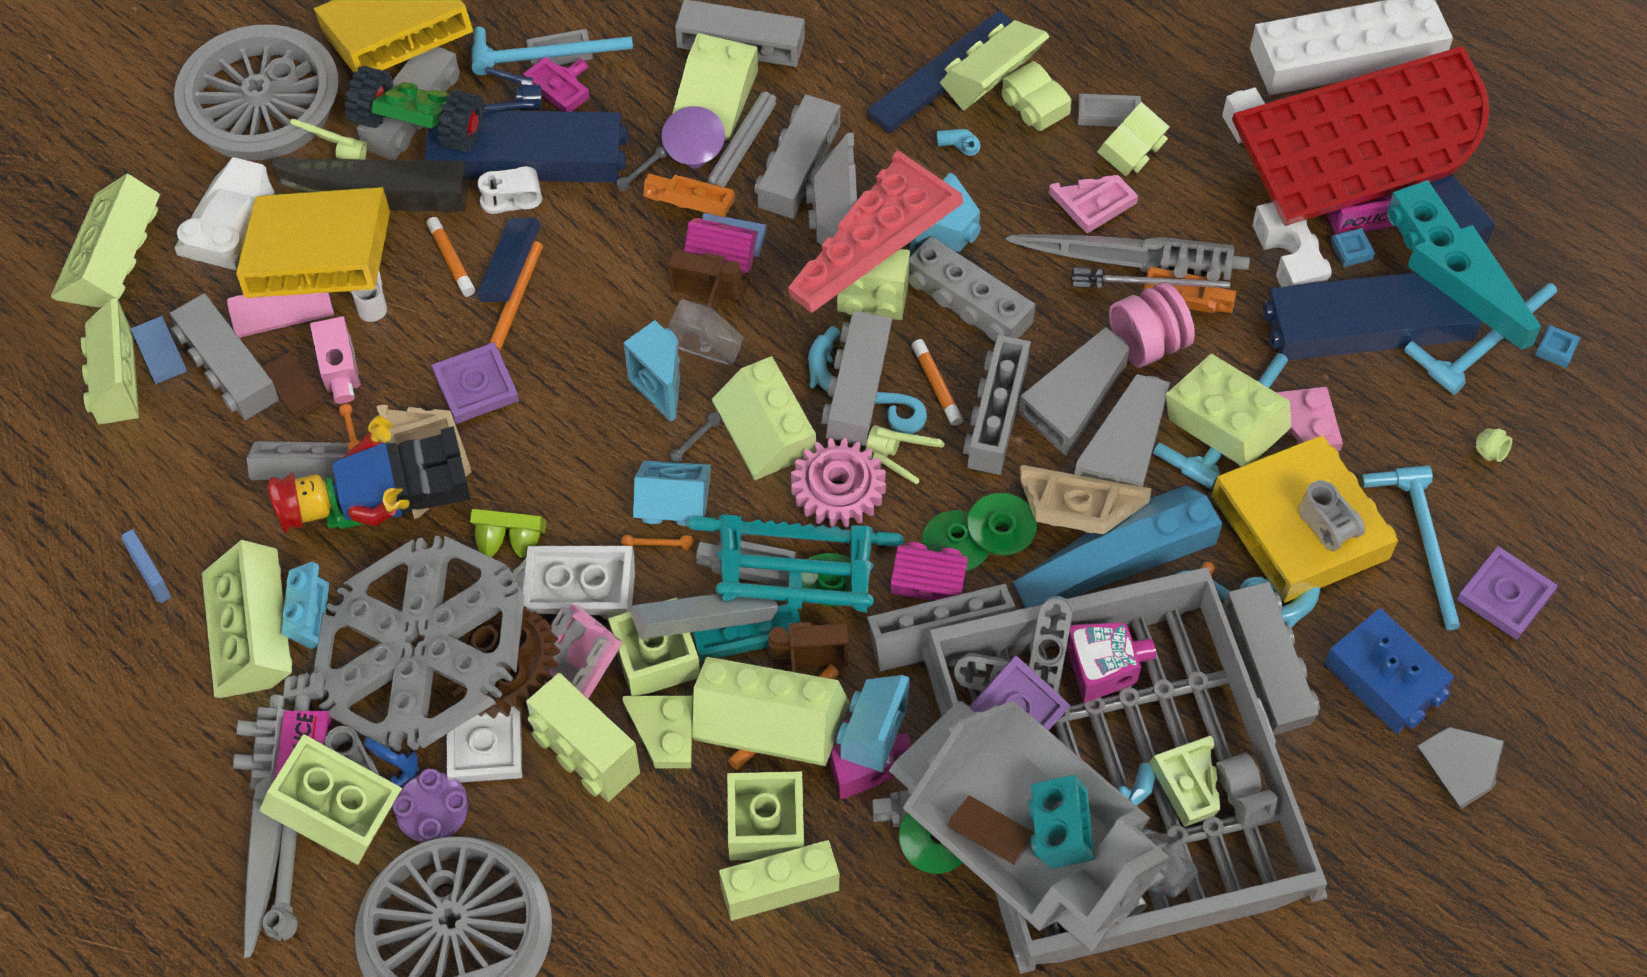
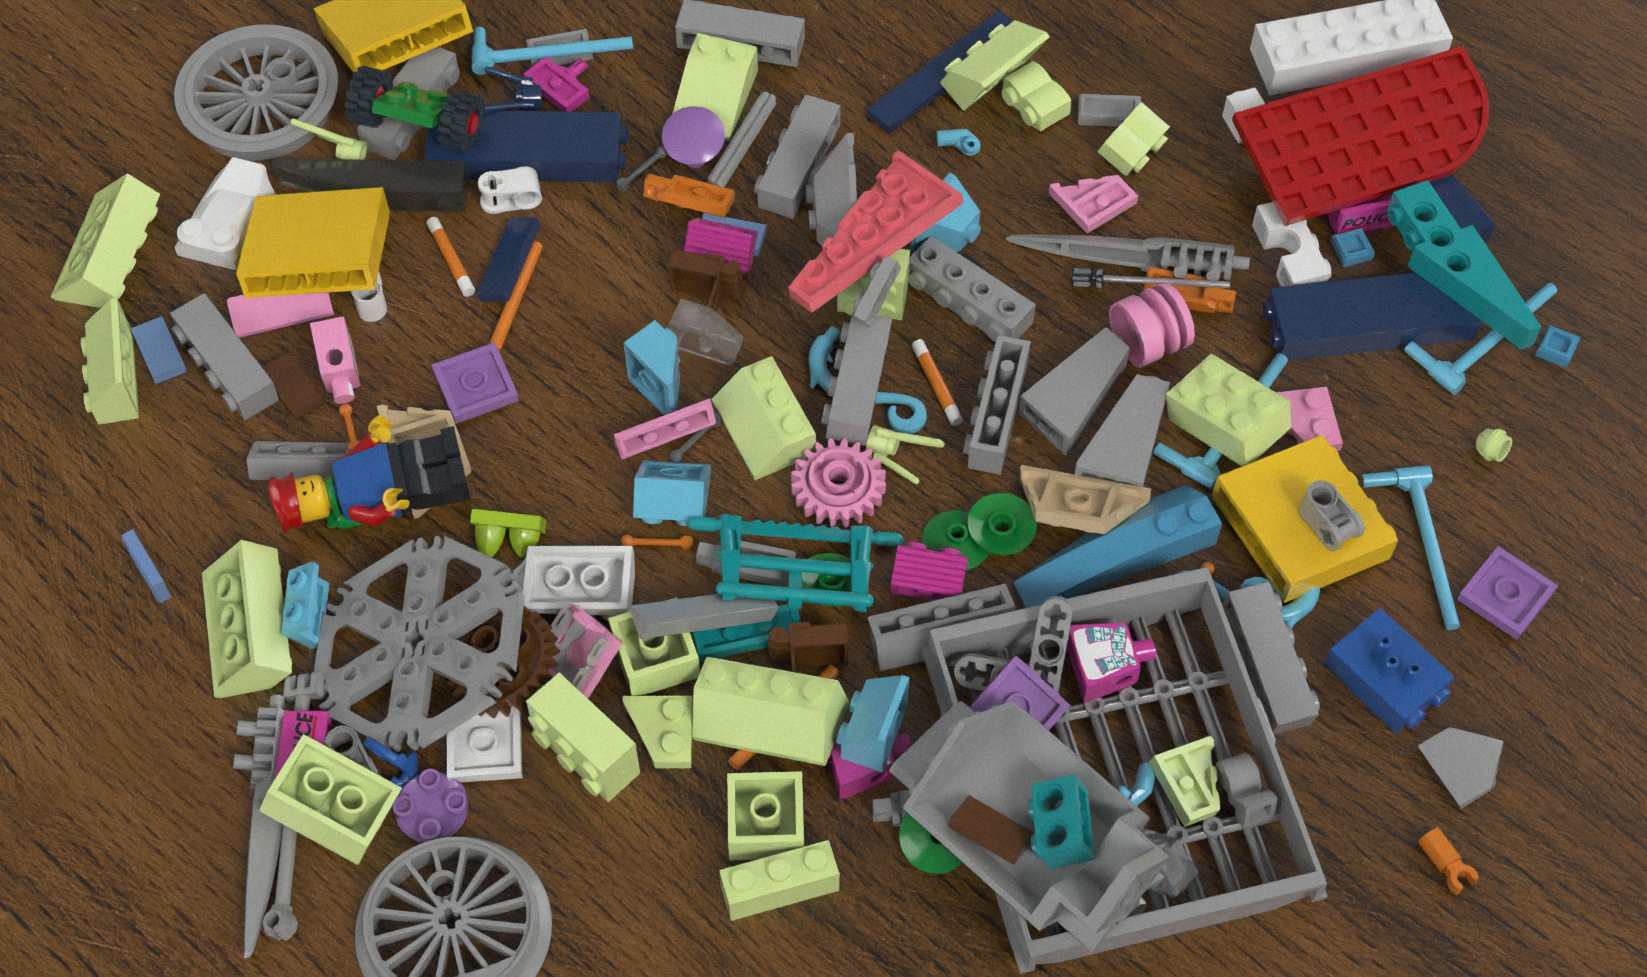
(664, 429): none -> bright pink slope
(869, 302): none -> light grey plate
(1447, 859): none -> orange bar

